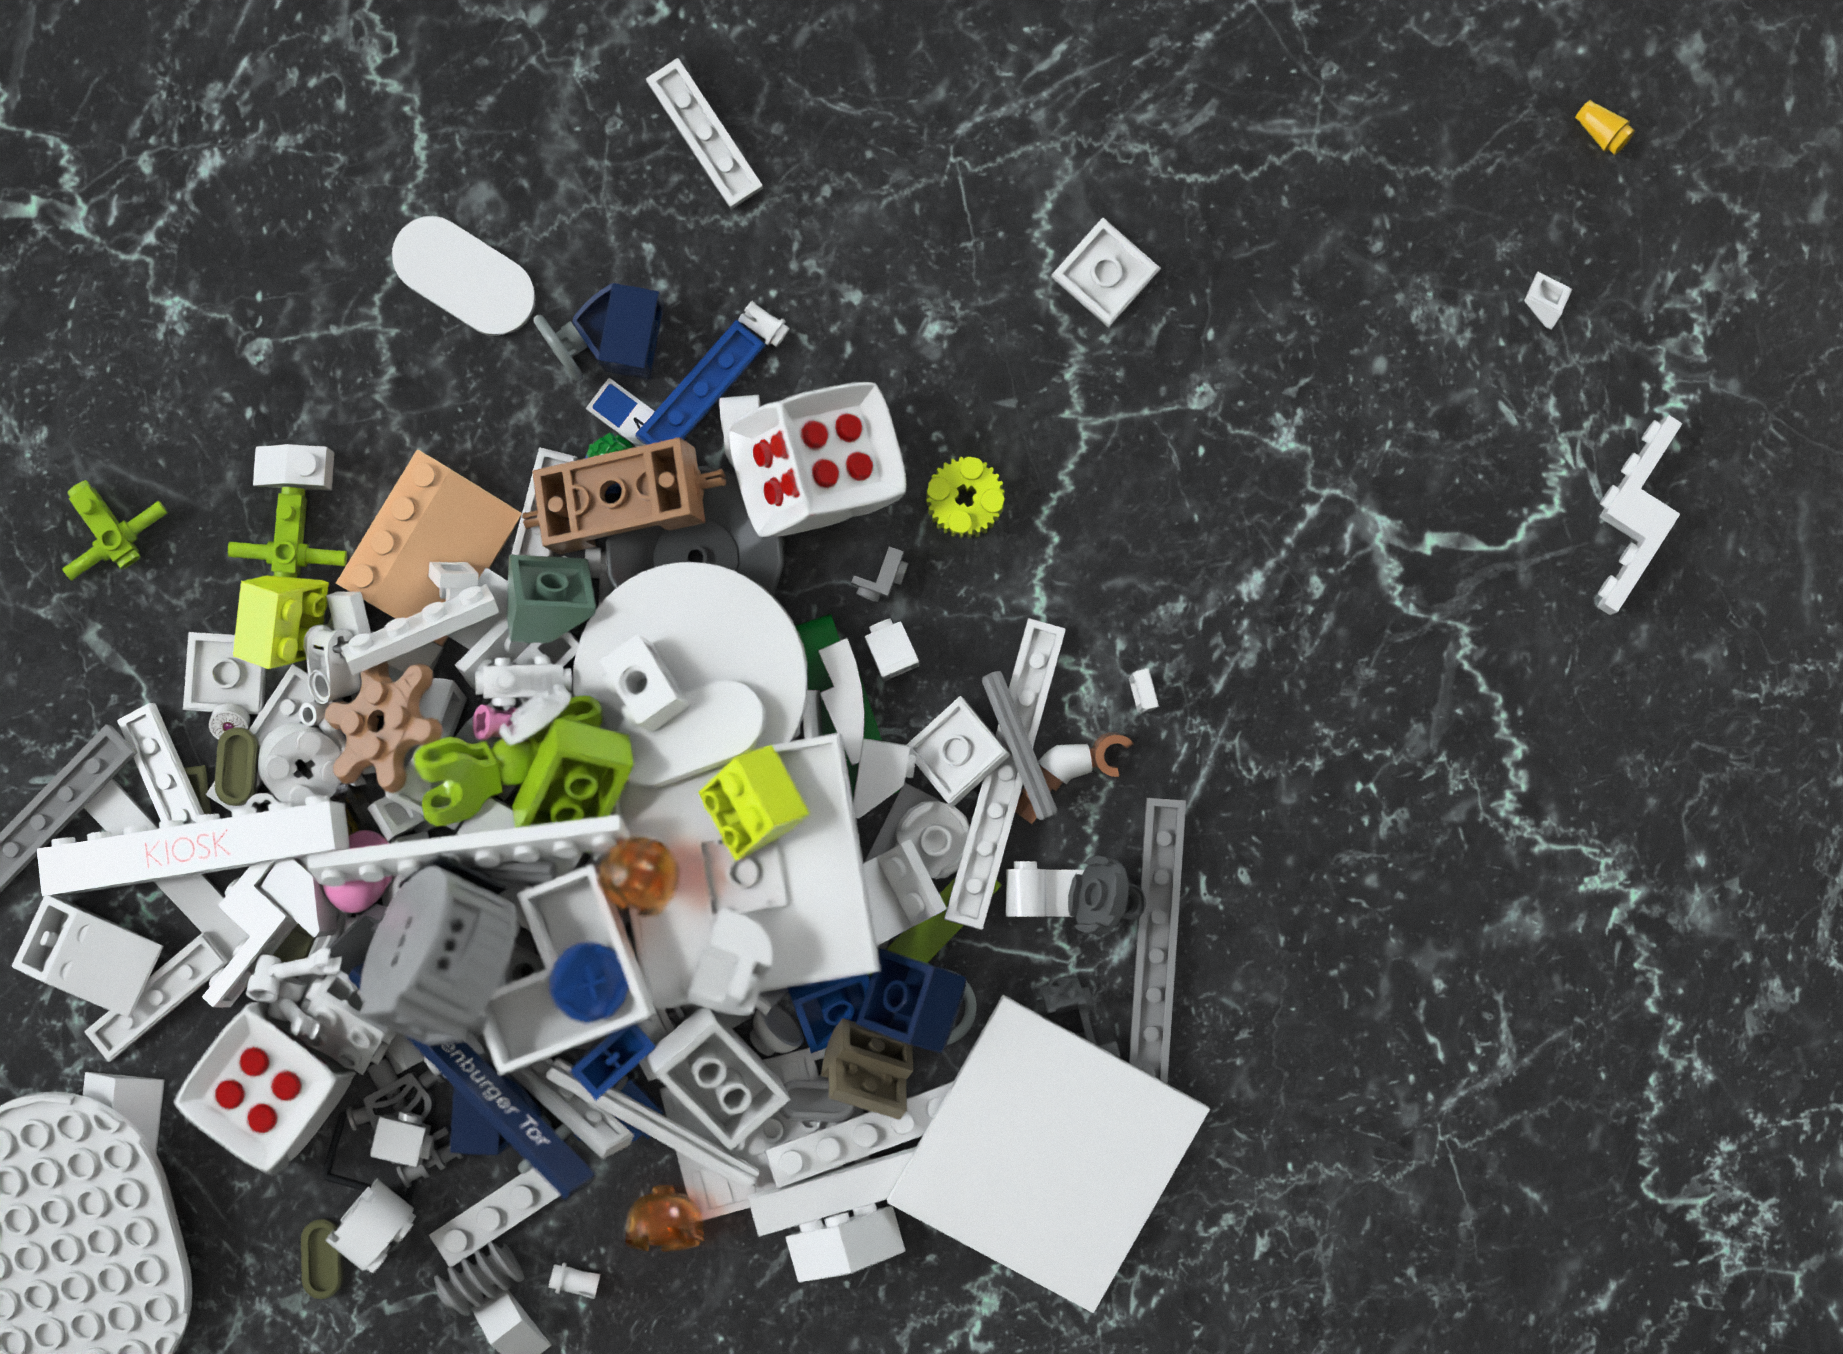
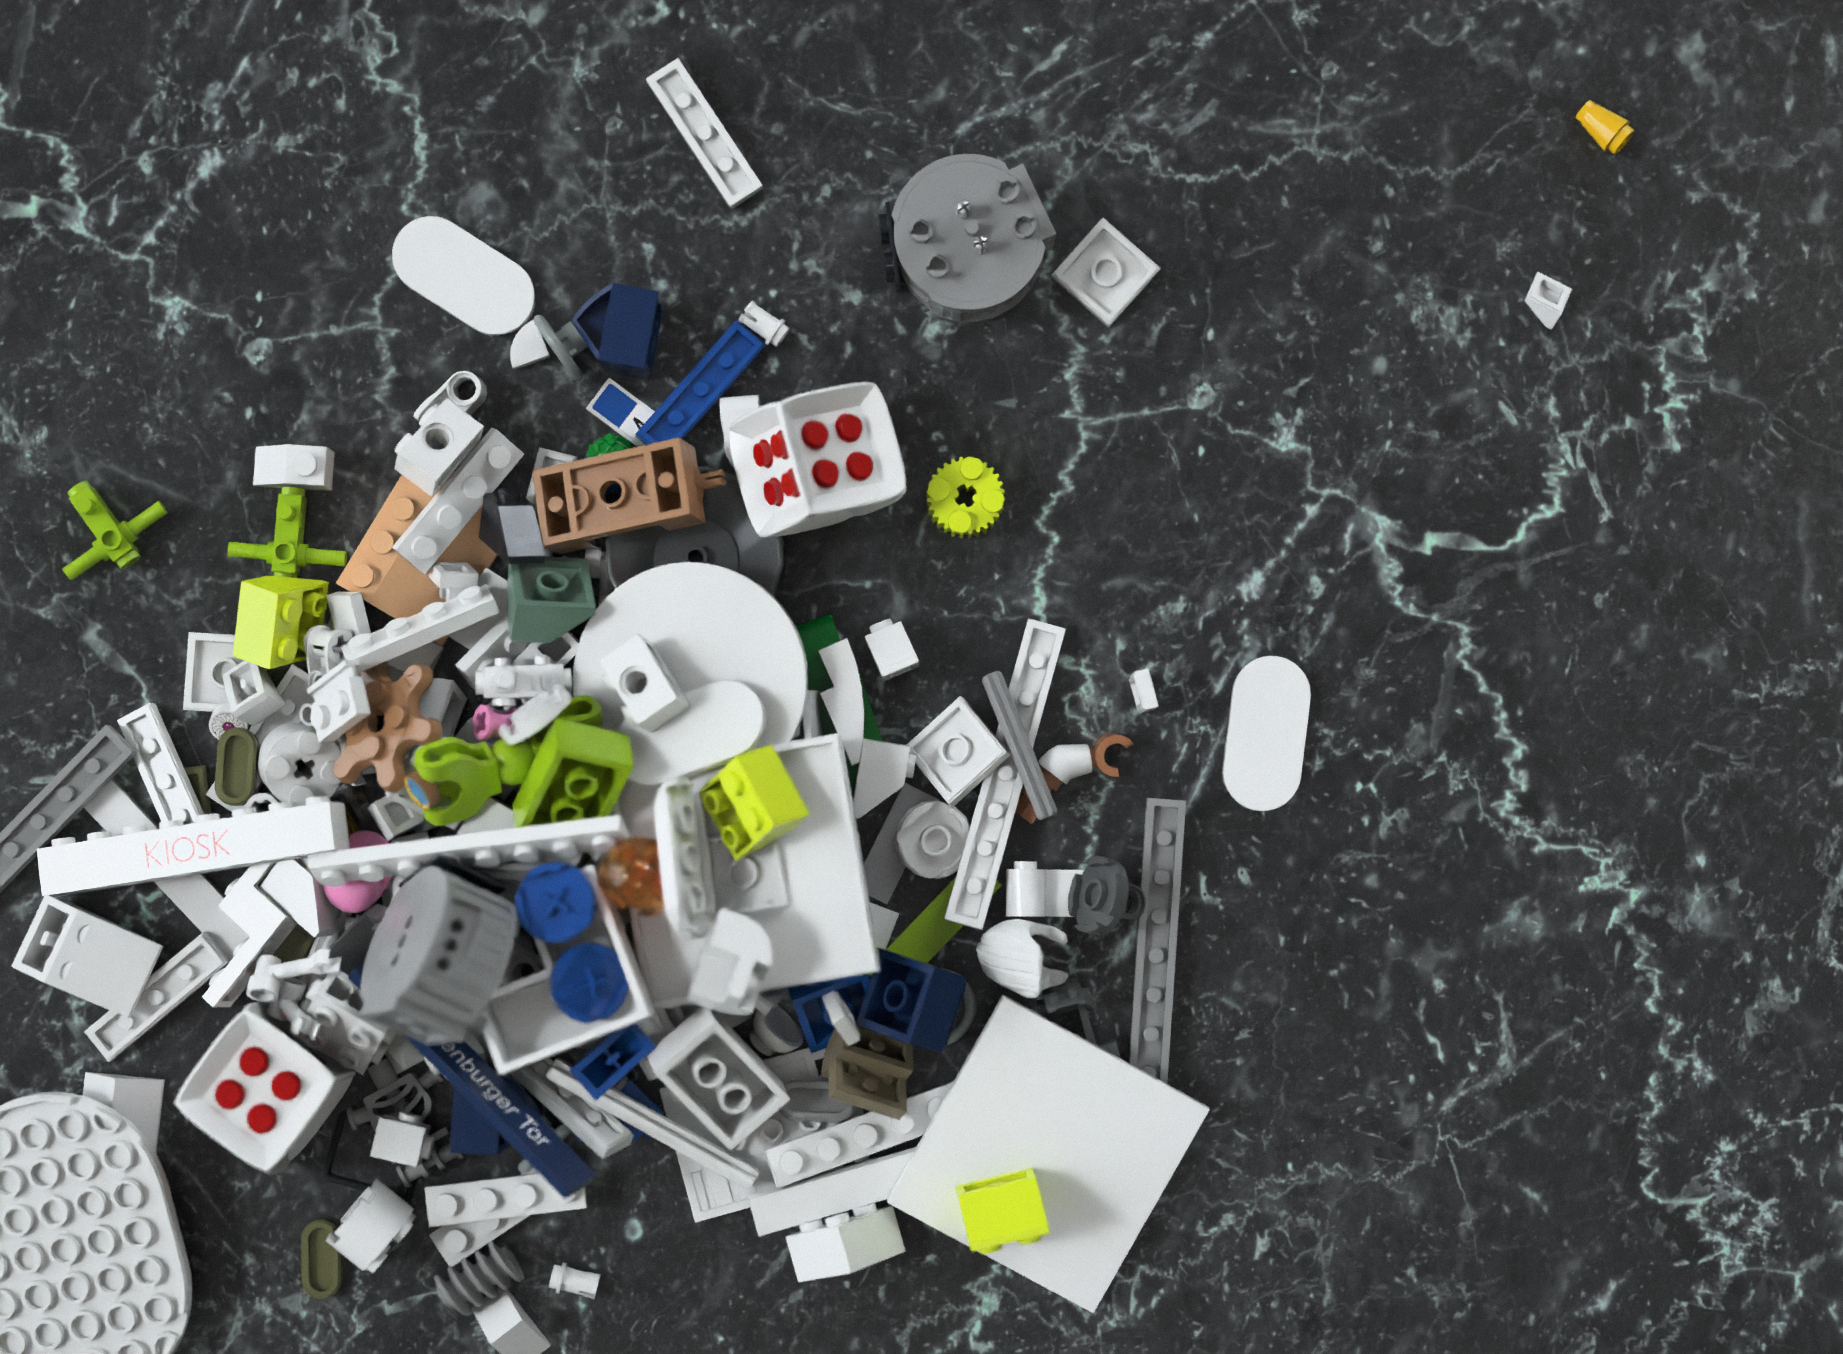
(251, 693): none -> white slope
(338, 701): none -> white plate
(422, 792): none -> medium nougat tile
(432, 467): none -> white brick
(450, 391): none -> white piece
(458, 500): none -> white plate
(496, 1199): none -> white plate
(511, 527): none -> black slope
(528, 347): none -> white tile
(556, 902): none -> blue tile
(664, 1221): clear orange cylinder -> none
(684, 858): none -> white tile
(841, 1017): none -> white tile
(891, 572): light grey bracket -> none
(900, 891): white bracket -> none
(967, 237): none -> light grey piece
(1002, 1211): none -> neon yellow slope
(1015, 959): none -> white hair
(1266, 733): none -> white tile
(1637, 514): white bracket -> none

